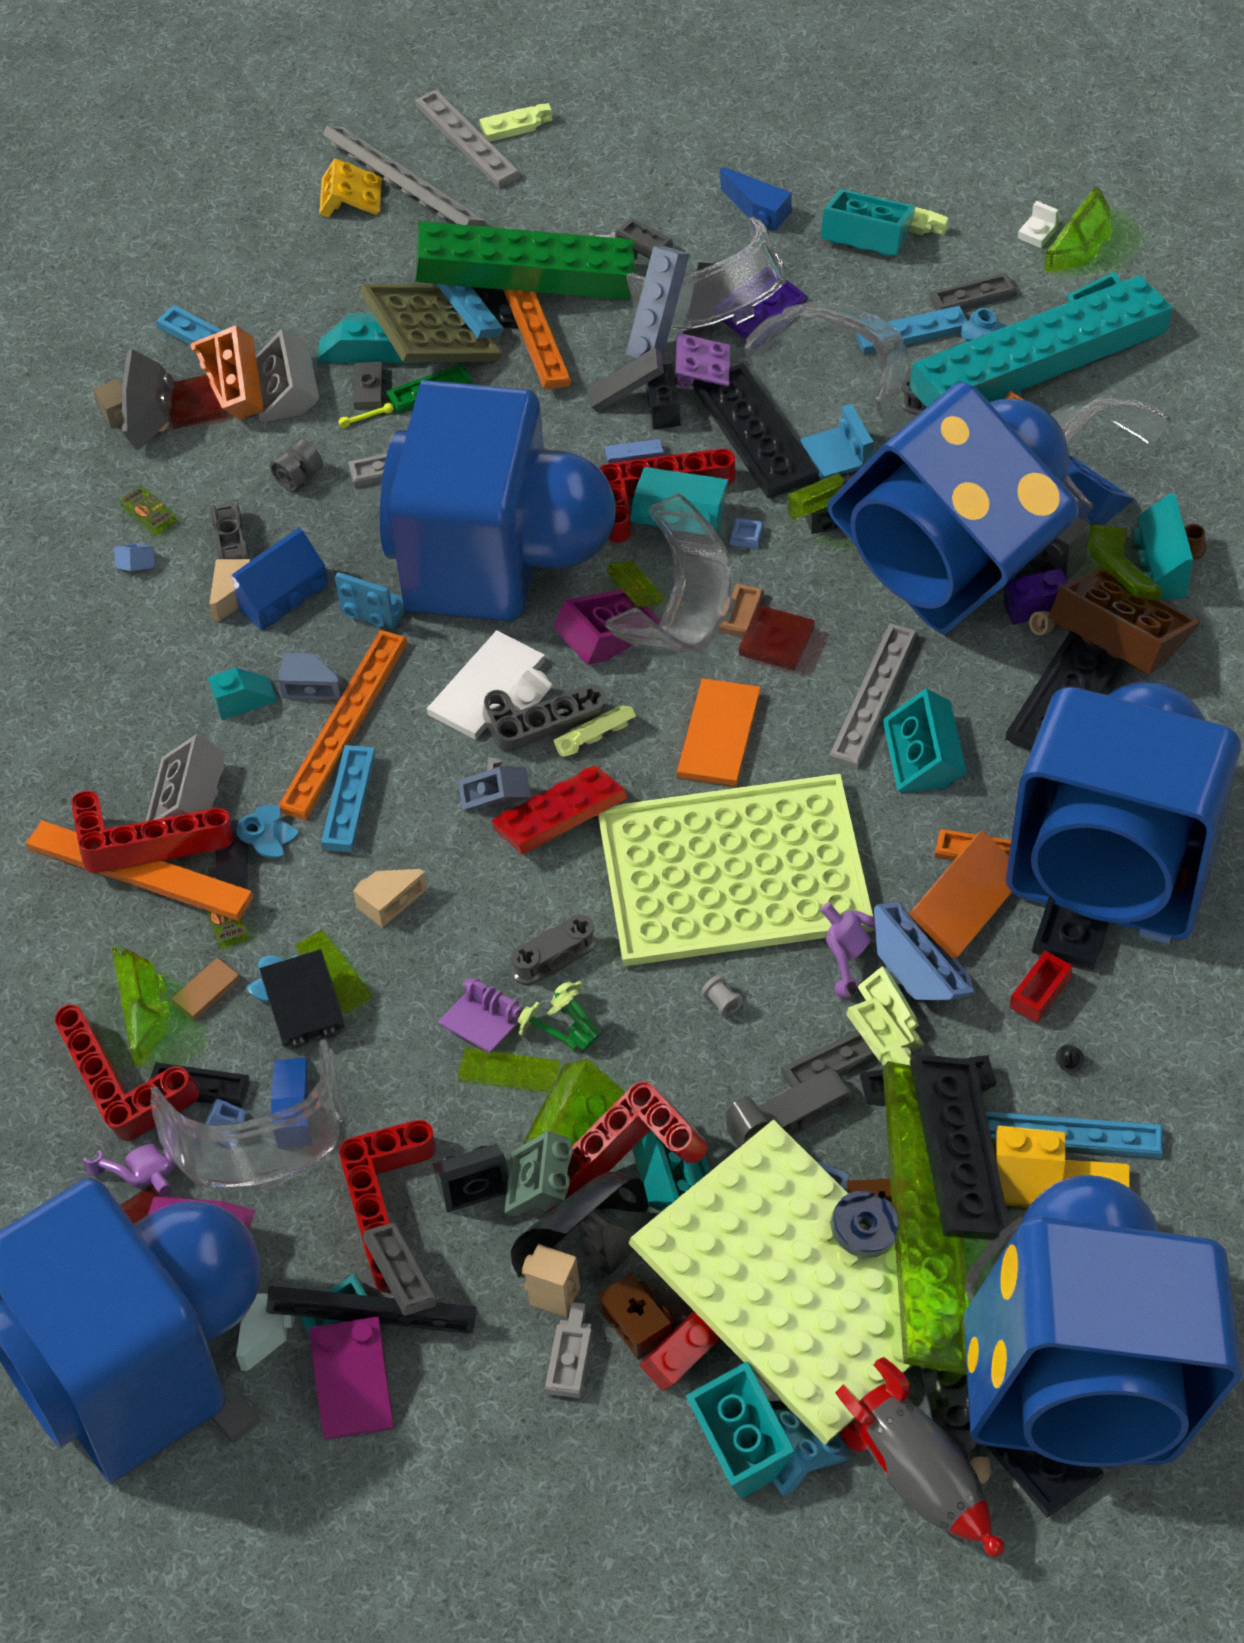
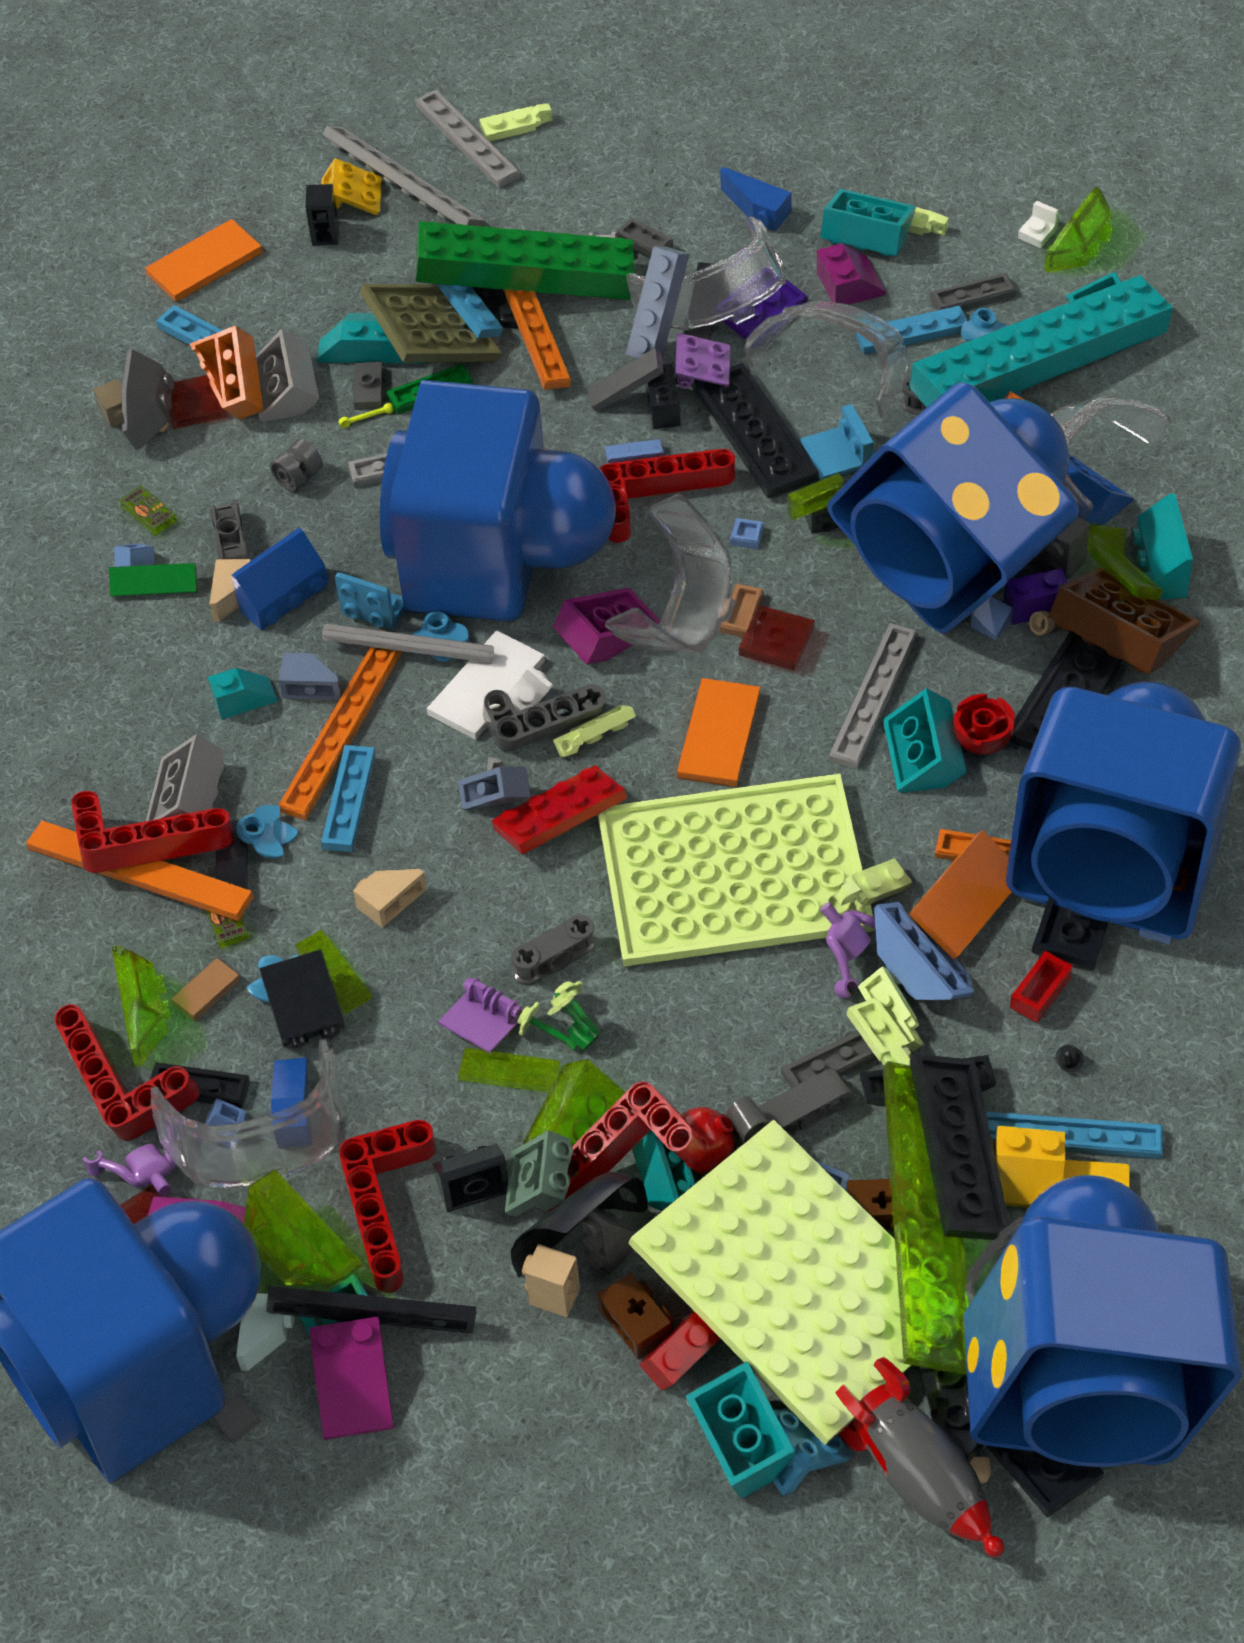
(153, 579): none -> green tile
(203, 260): none -> orange tile
(293, 1236): none -> clear neon green wedge
(322, 214): none -> black brick
(399, 1268): dark grey tile -> none
(408, 643): none -> light grey axle
(446, 630): none -> dark azure plate
(569, 1354): light grey hinge -> none
(635, 583): clear neon green tile -> none
(703, 492): teal slope -> none
(718, 1134): none -> red cylinder
(722, 996): light grey bush -> none
(847, 275): none -> magenta slope
(866, 1209): dark blue plate -> none
(874, 884): none -> yellowish green hinge
(983, 724): none -> red cylinder
(991, 617): none -> medium blue slope
(1196, 539): reddish brown piece -> none

